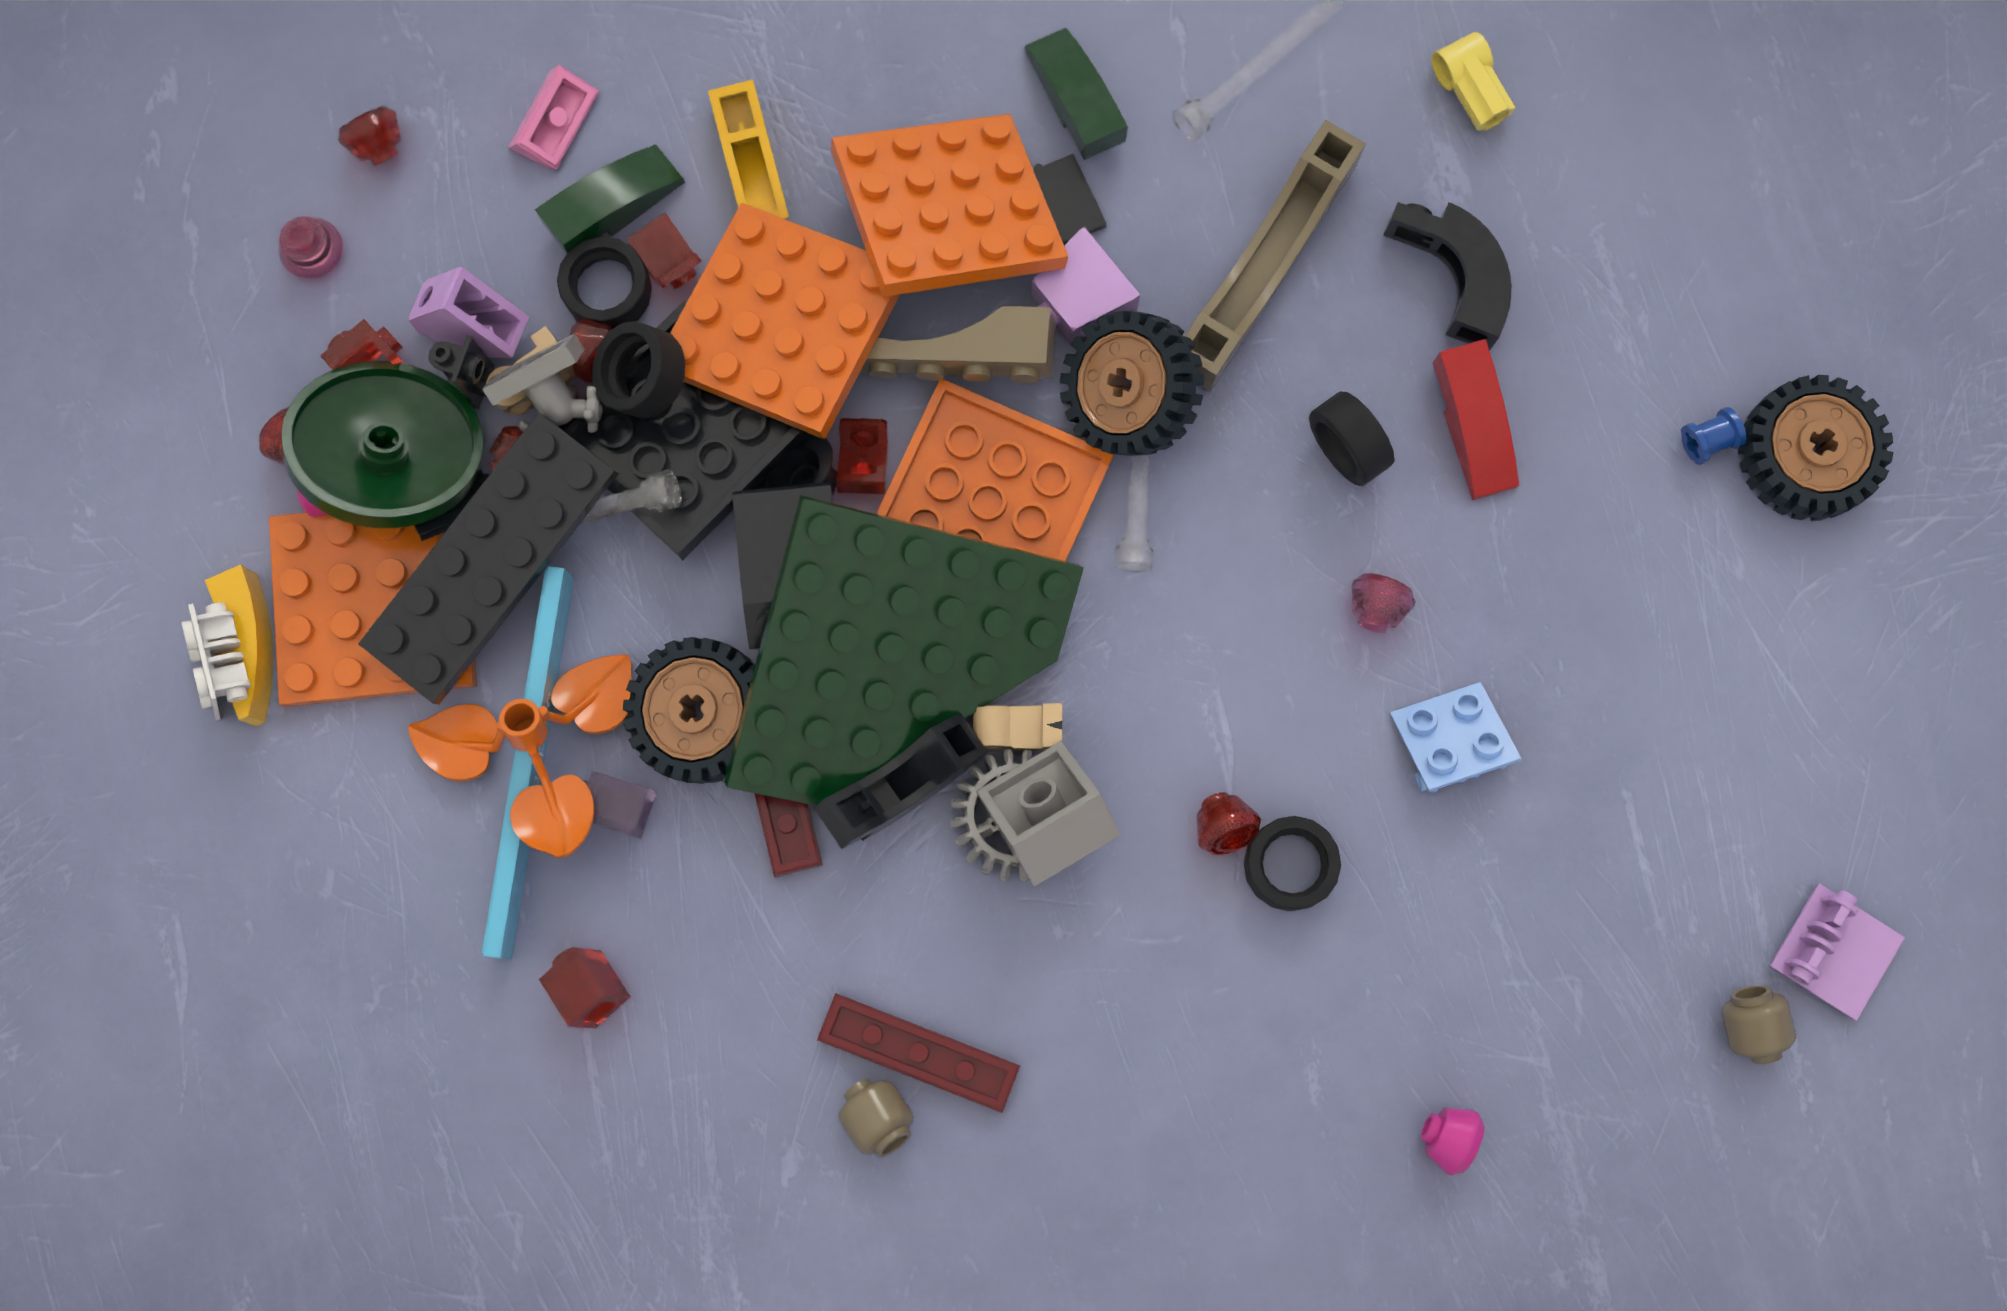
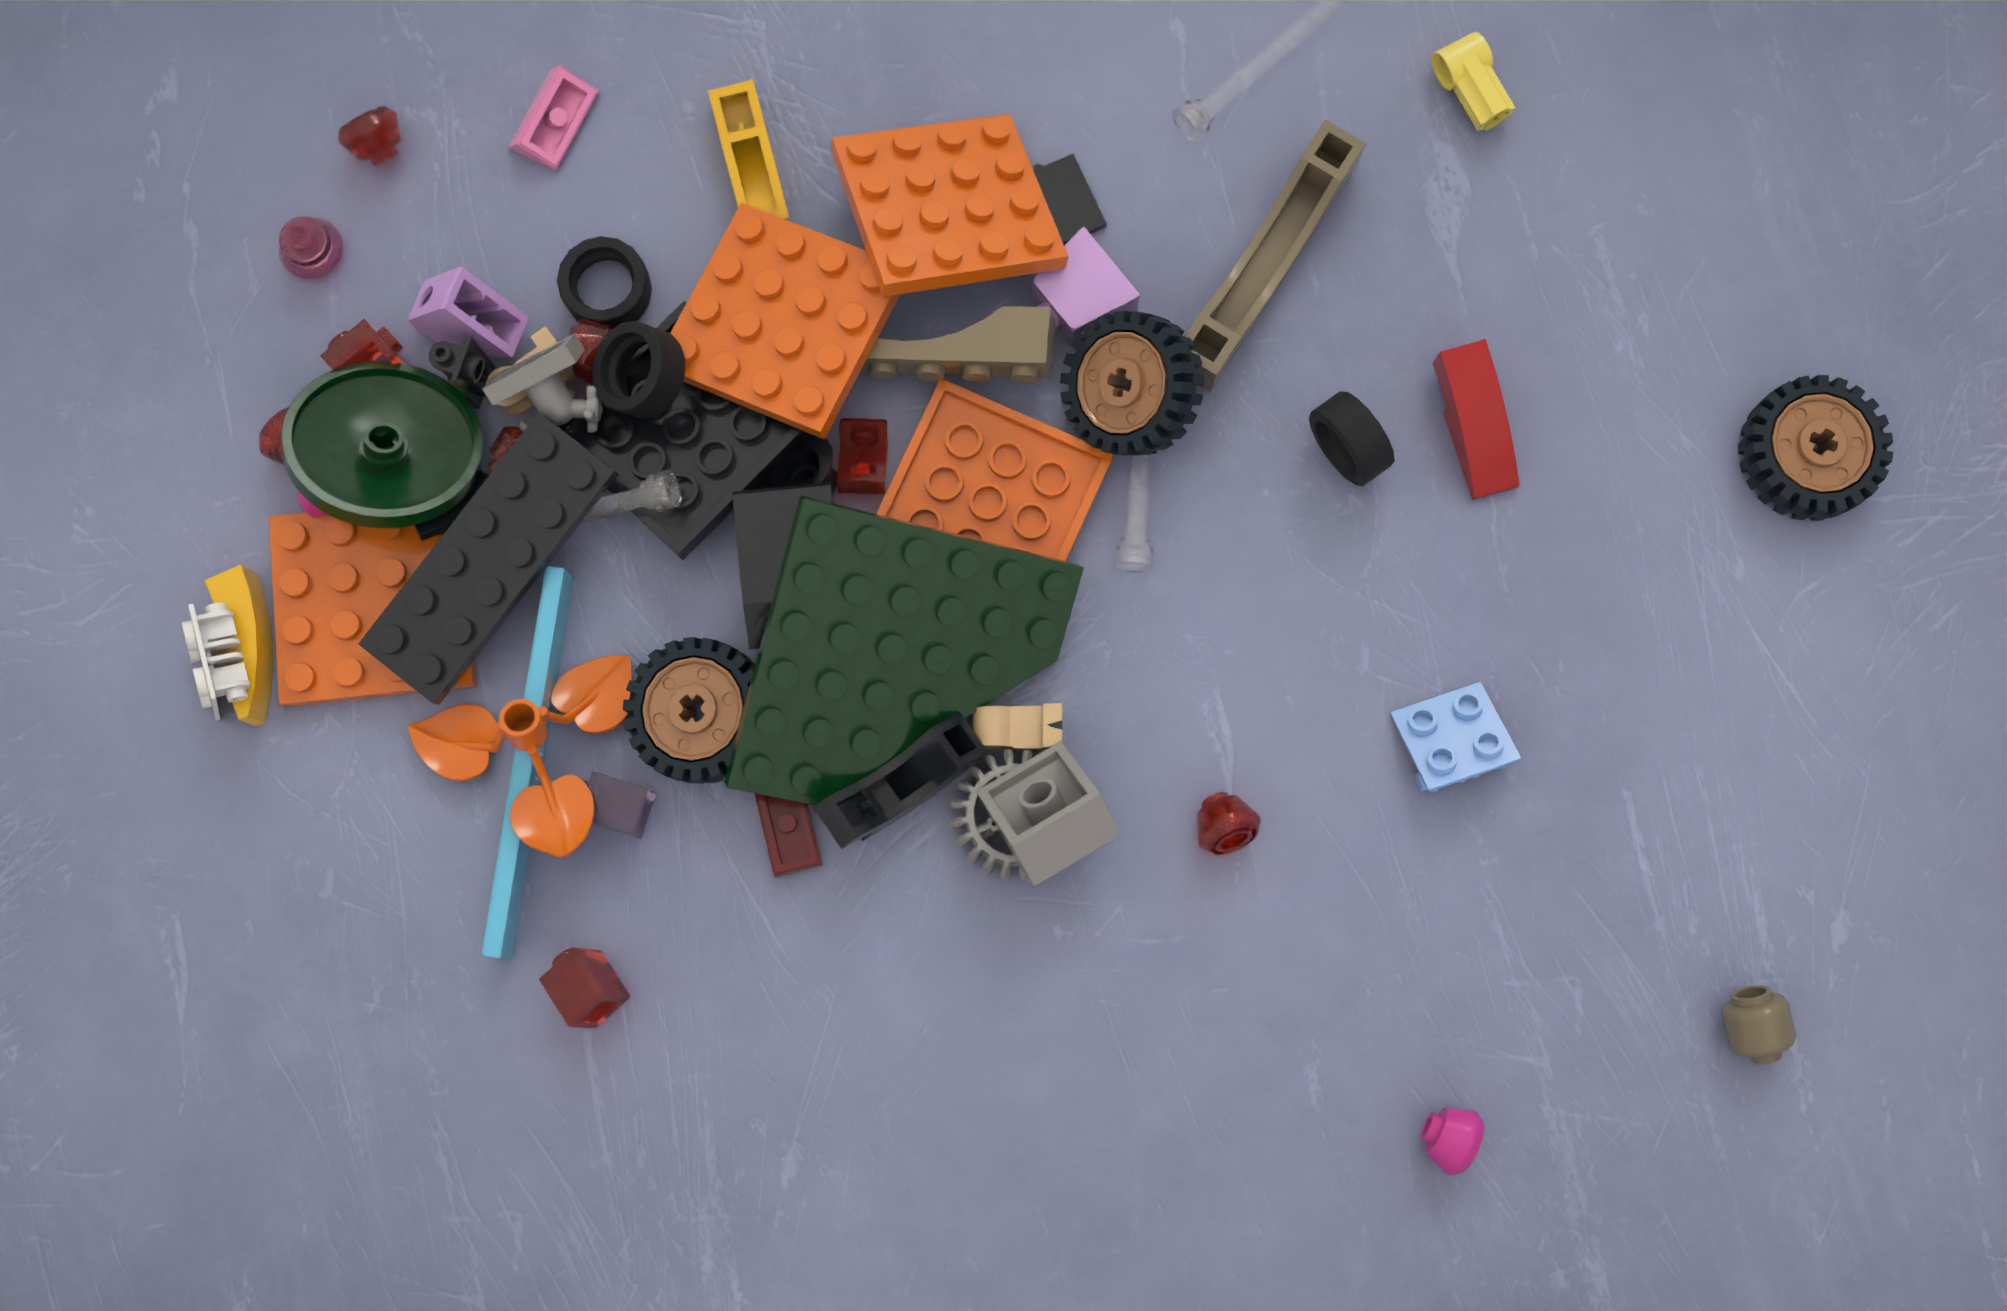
(609, 197): dark green slope -> none
(664, 252): clear red bracket -> none
(876, 1117): dark tan head -> none
(918, 1052): dark red tile -> none
(1077, 93): dark green slope -> none
(1329, 859): black tyre -> none
(1380, 601): clear pink cone -> none
(1471, 257): black arch -> none
(1713, 435): blue bush -> none
(1837, 951): lavender hinge -> none

